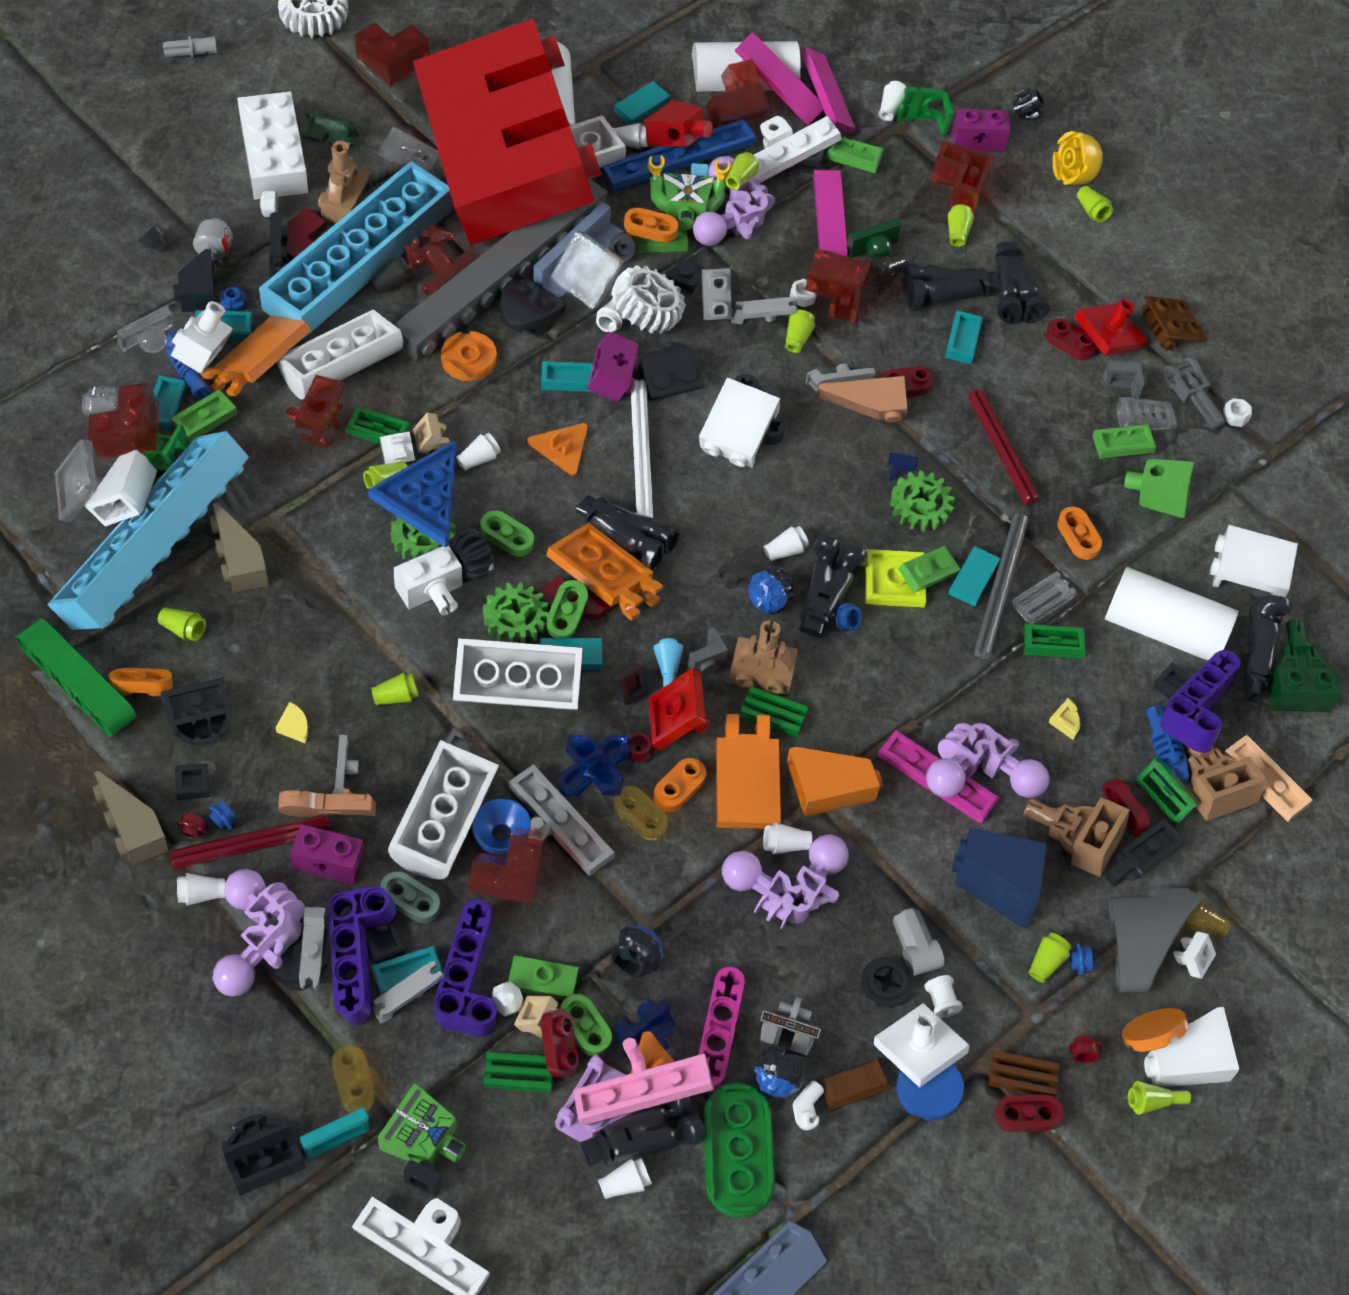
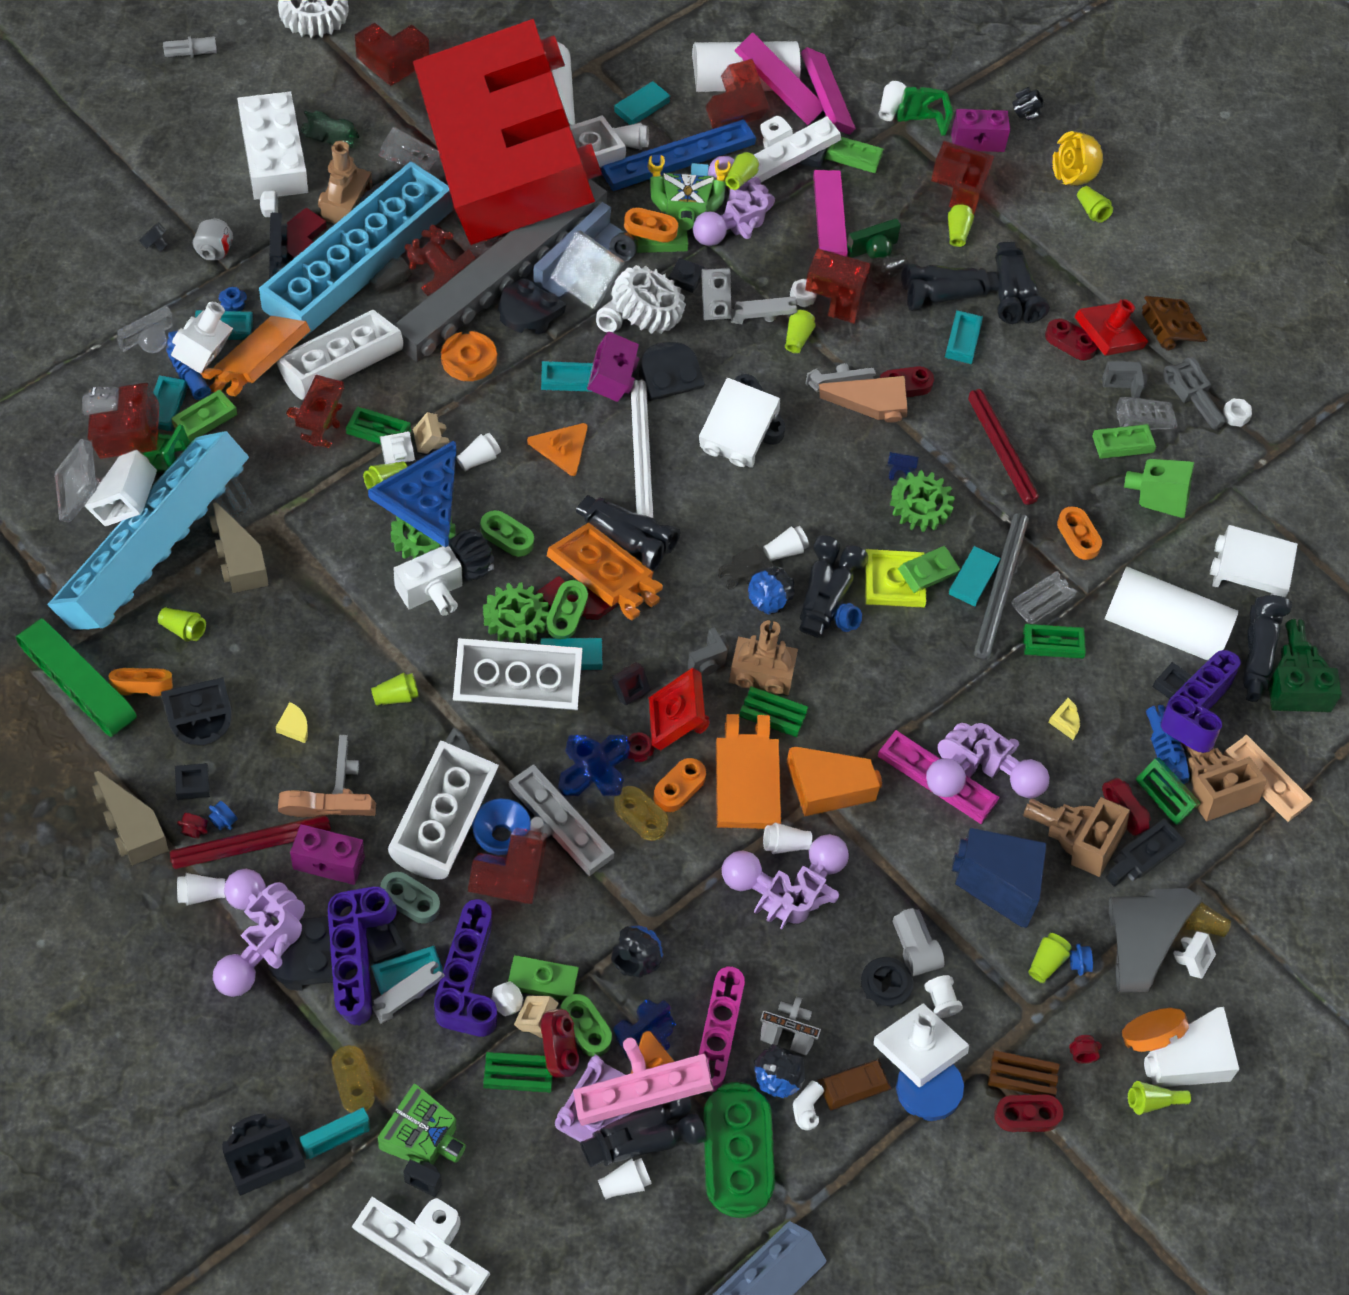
(196, 283): black slope -> none
(312, 946): light grey piece -> none
(668, 656): medium azure cone -> none
(677, 125): red torso -> none

